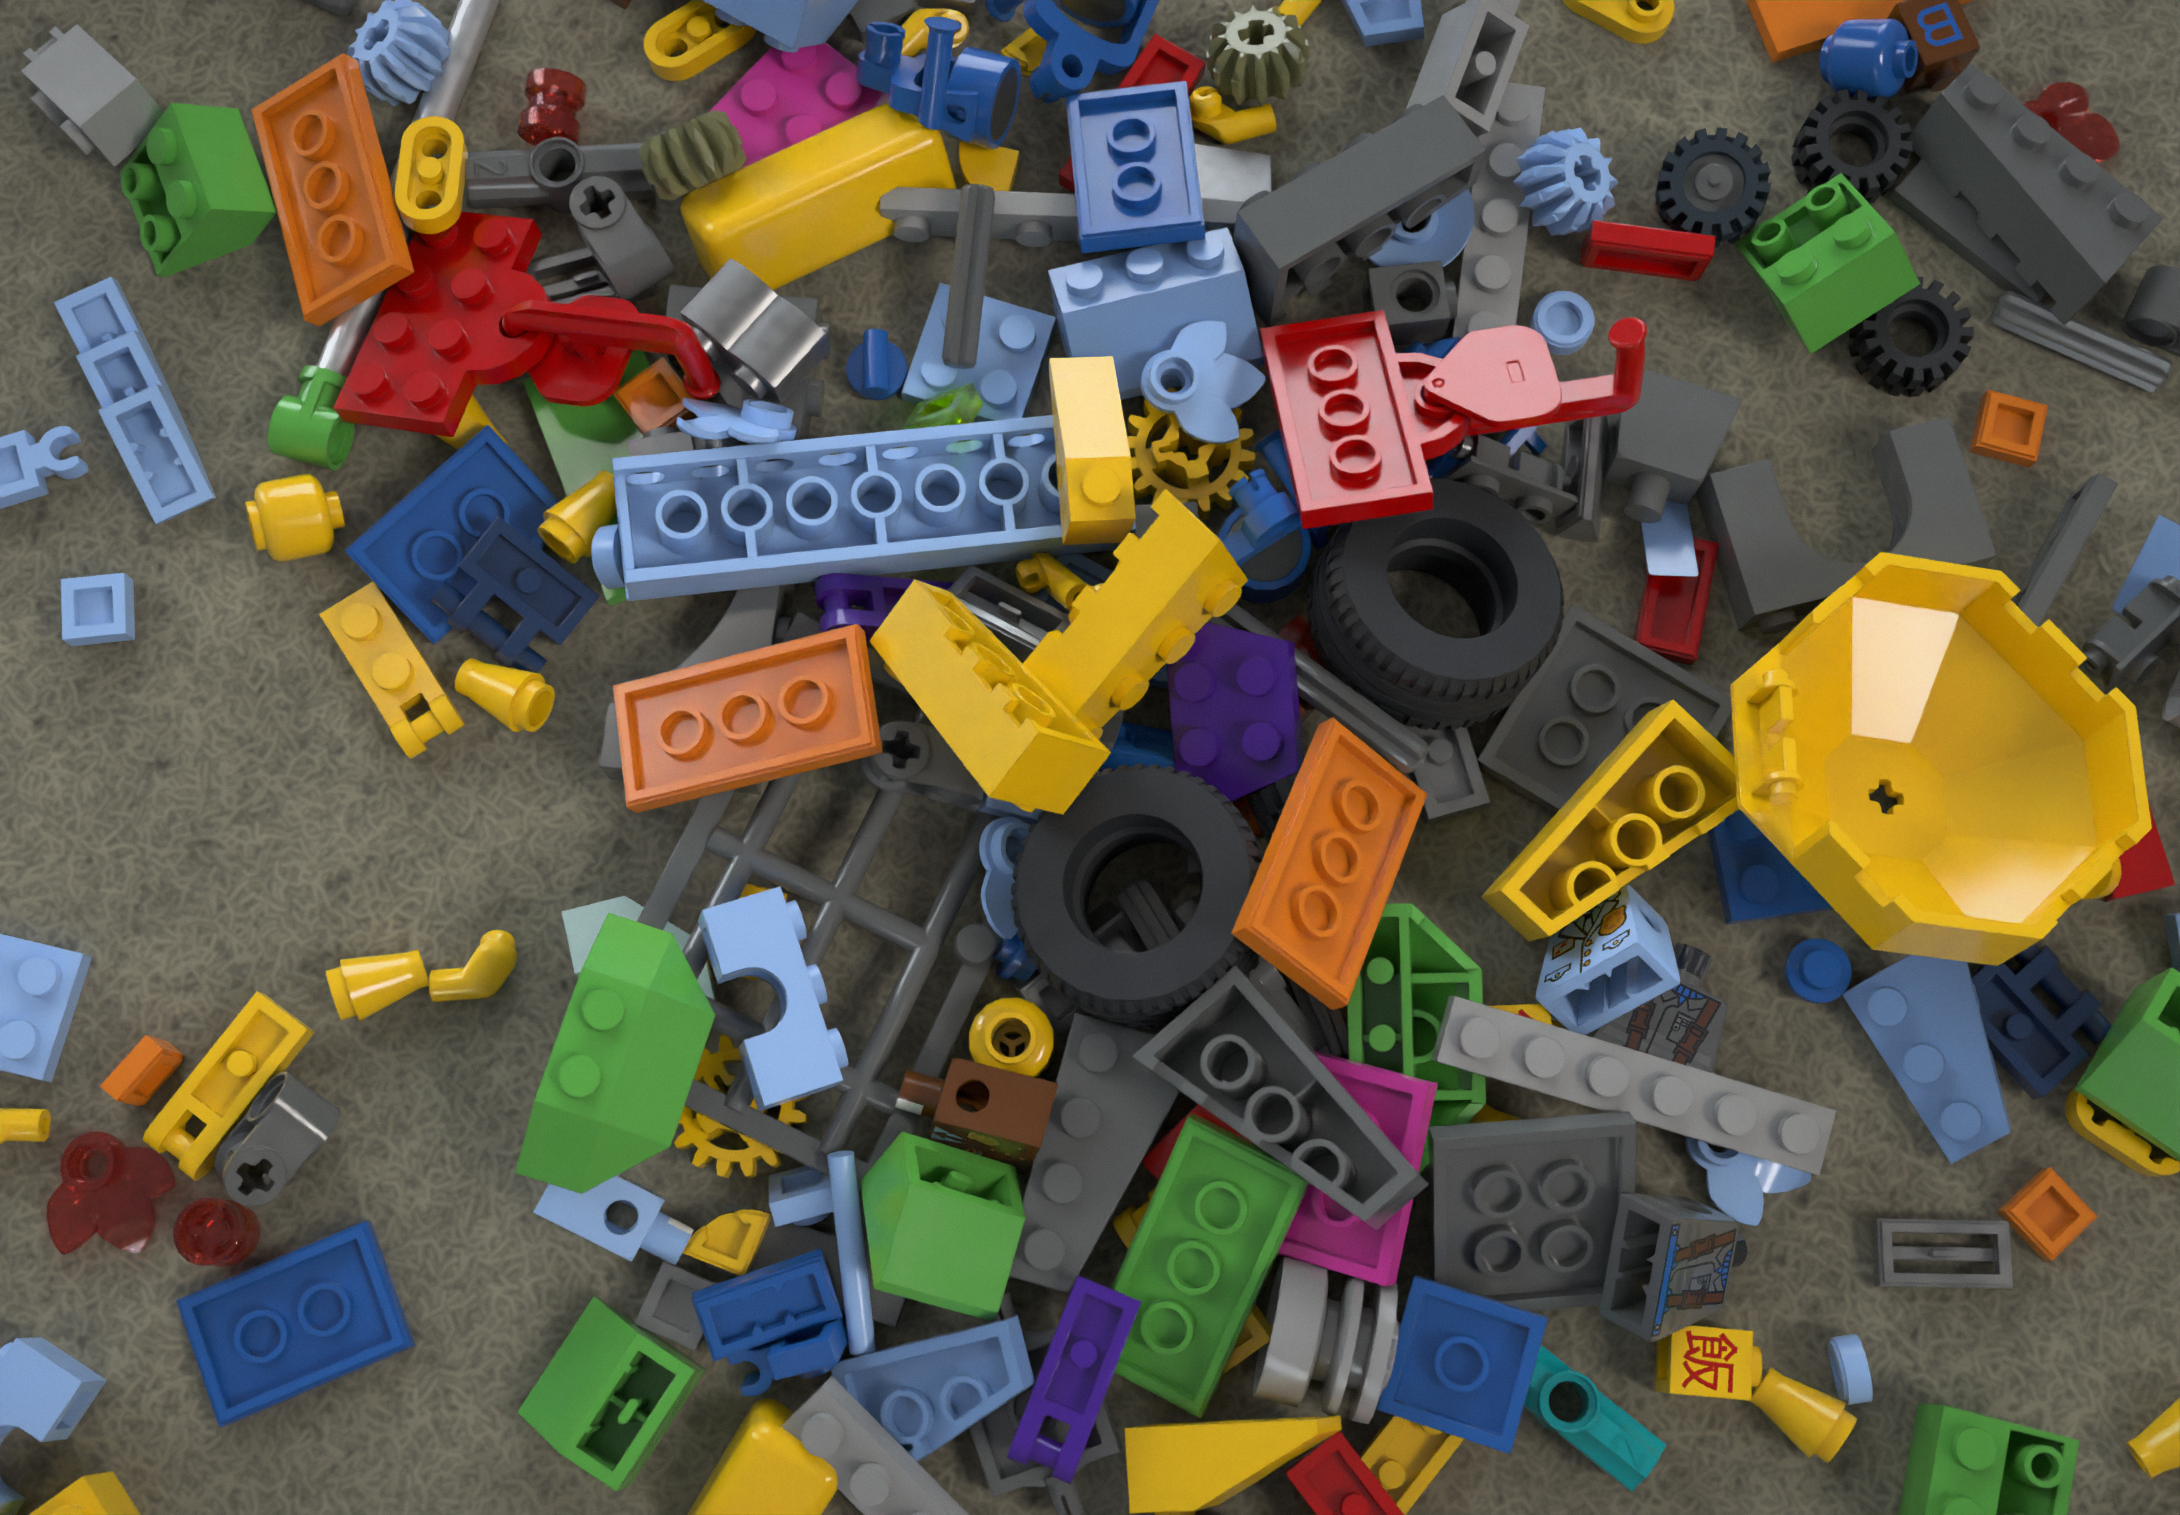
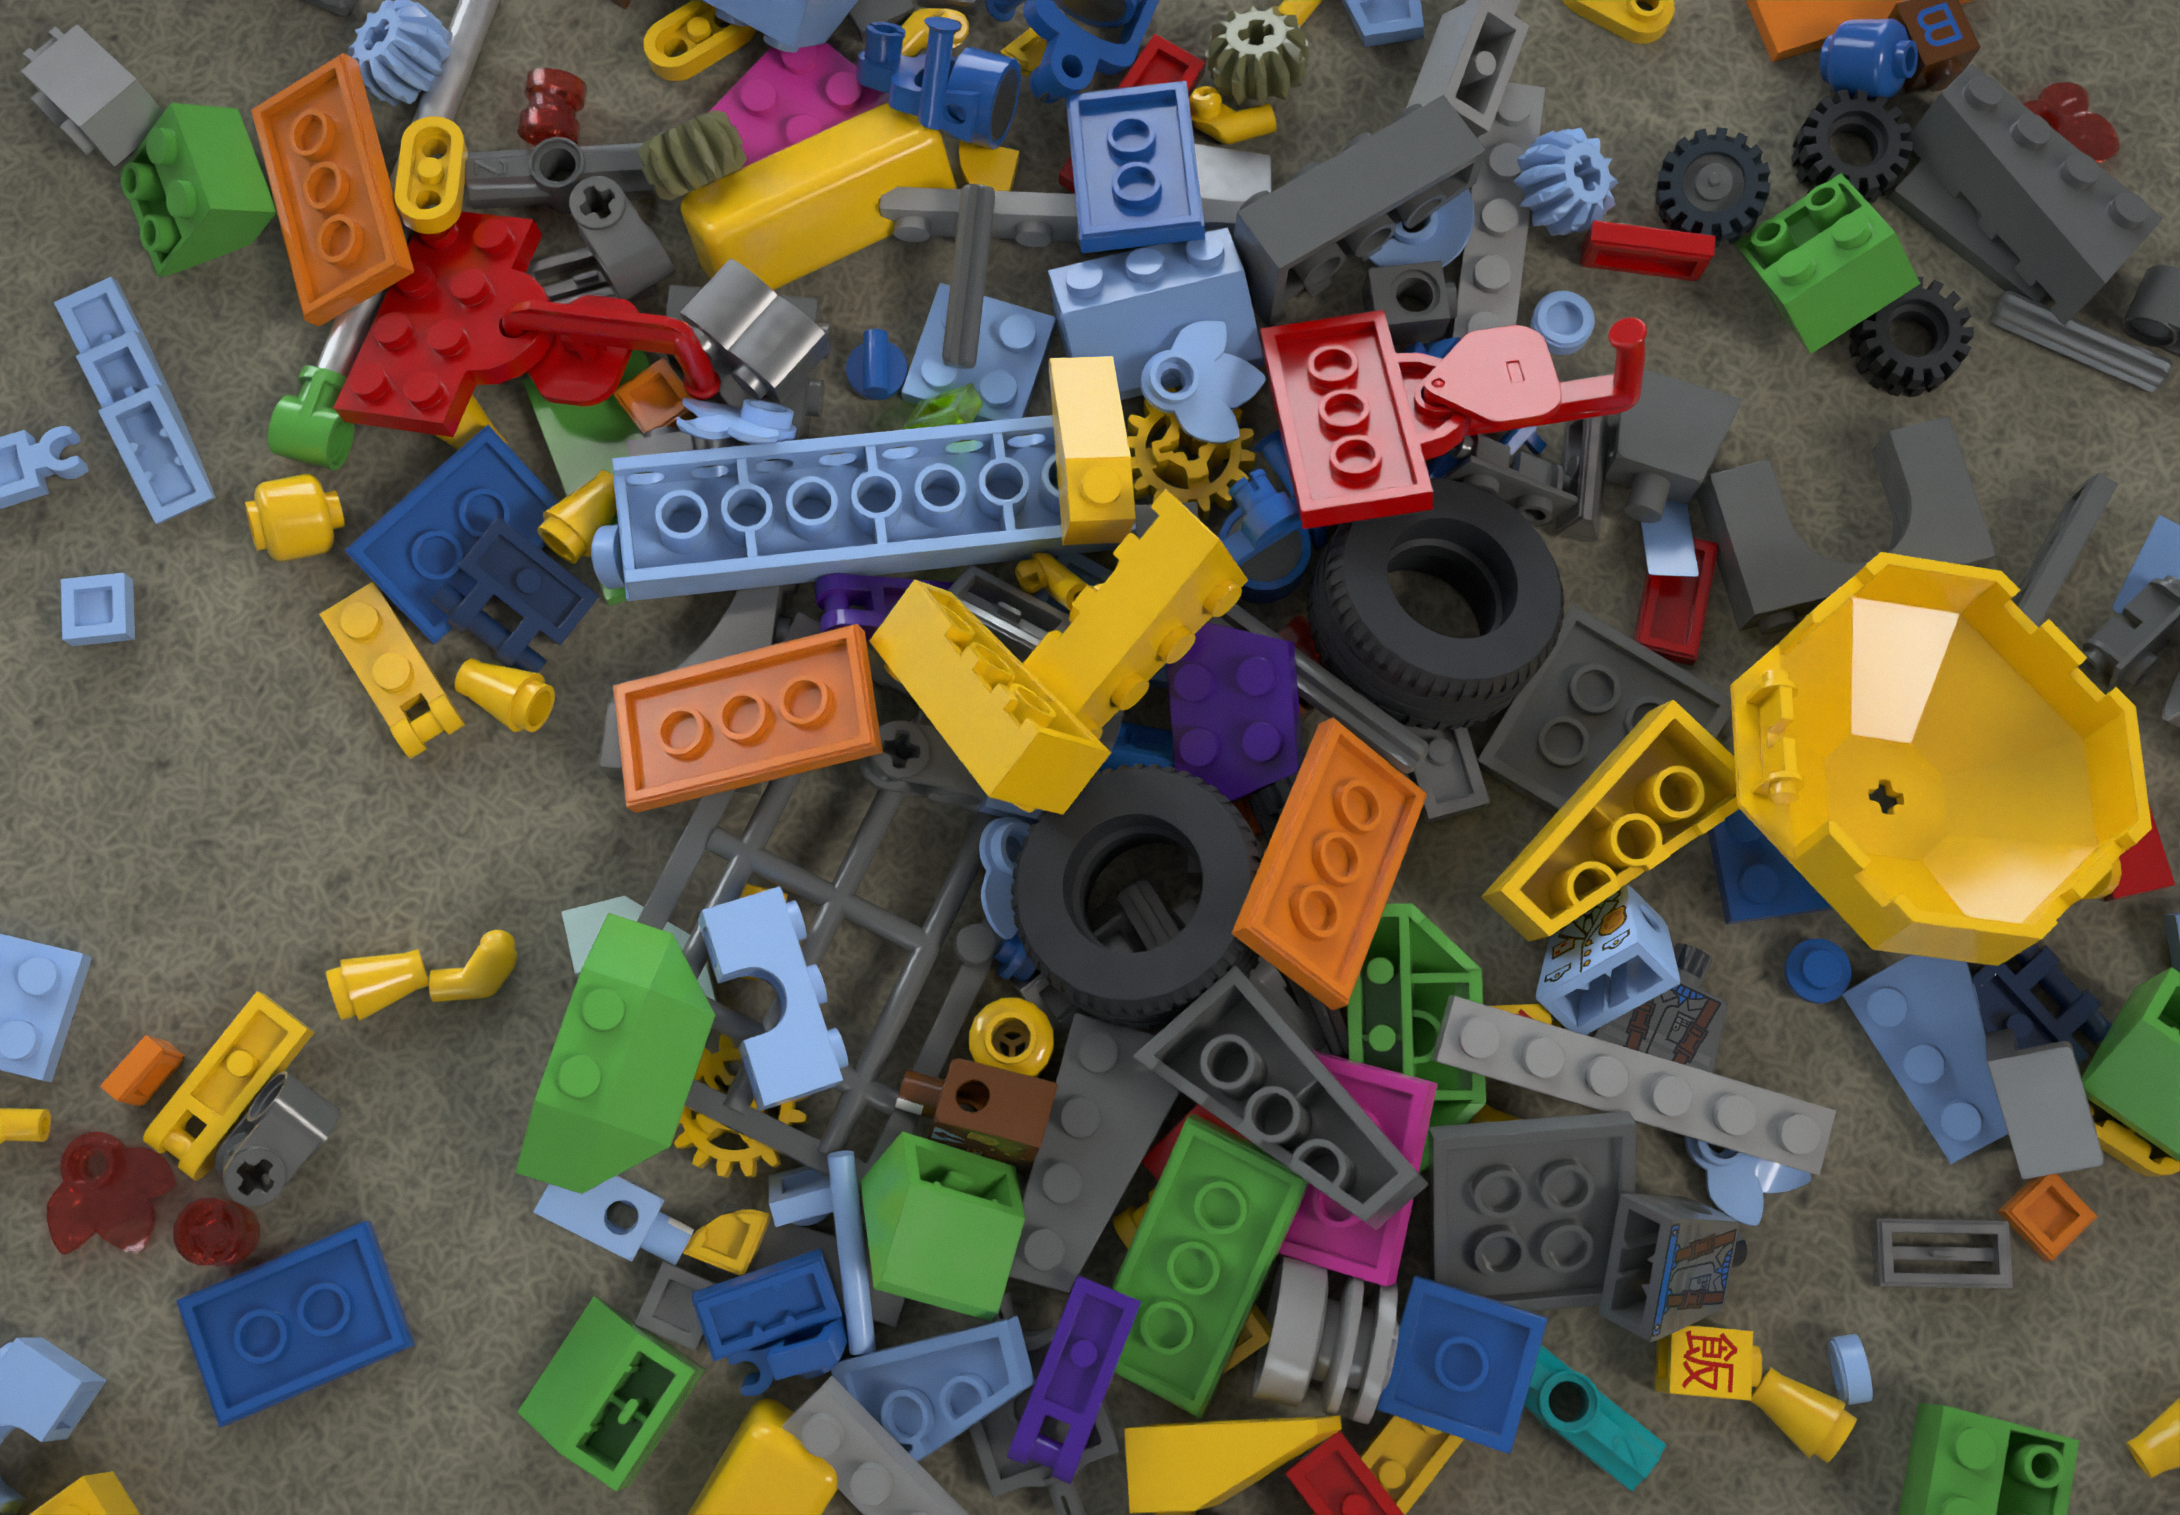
(2008, 428): orange tile -> none
(2043, 1105): none -> panel

